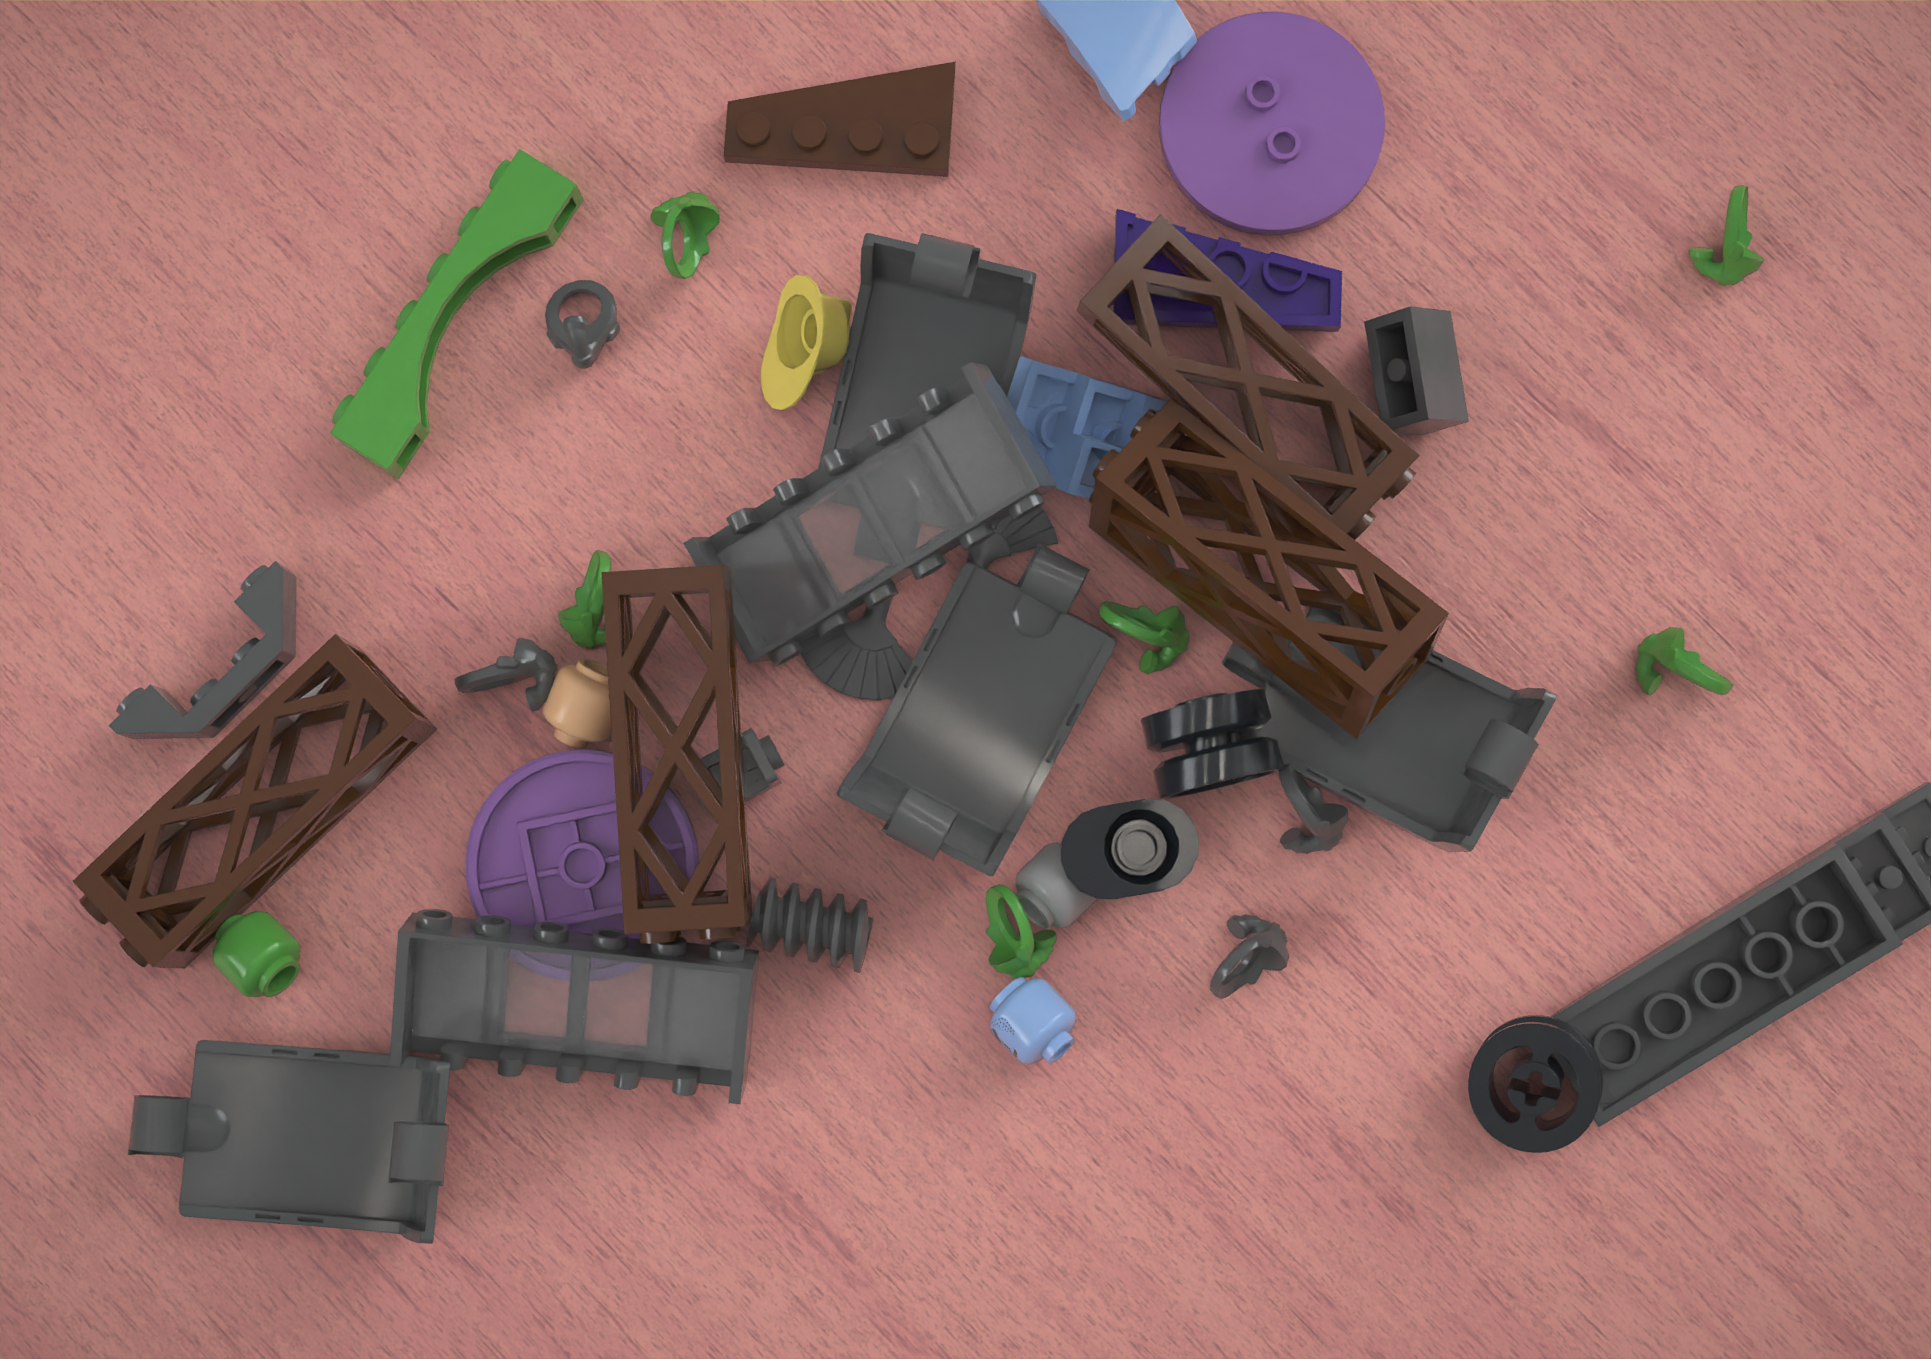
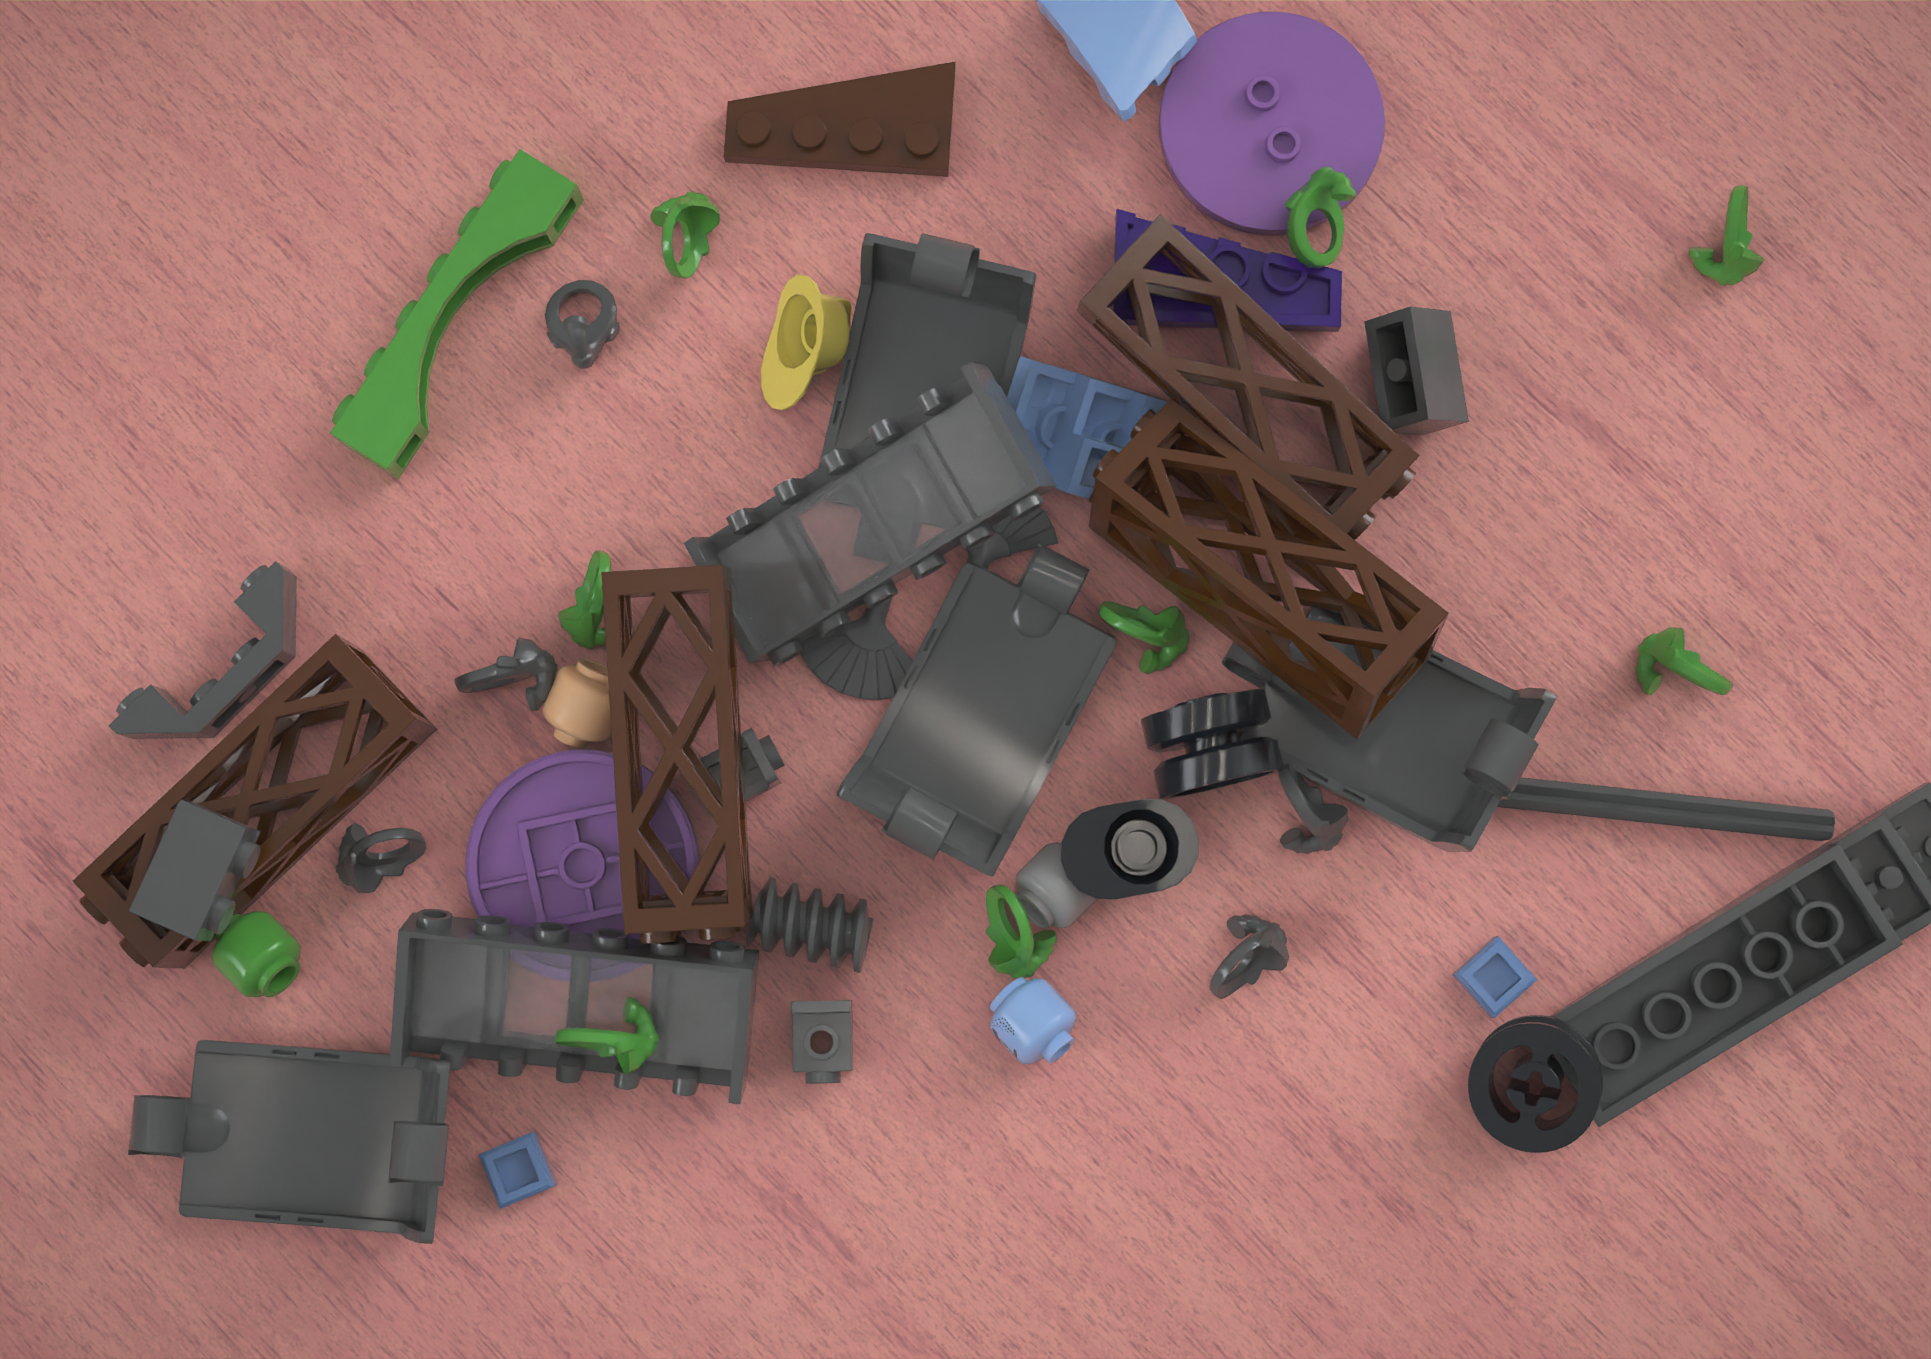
(197, 872): none -> dark grey brick
(366, 869): none -> dark grey piece
(517, 1169): none -> medium blue tile
(628, 1047): none -> bright green piece
(833, 1018): none -> dark grey brick
(1319, 194): none -> bright green piece
(1494, 977): none -> medium blue tile
(1671, 809): none -> dark grey axle

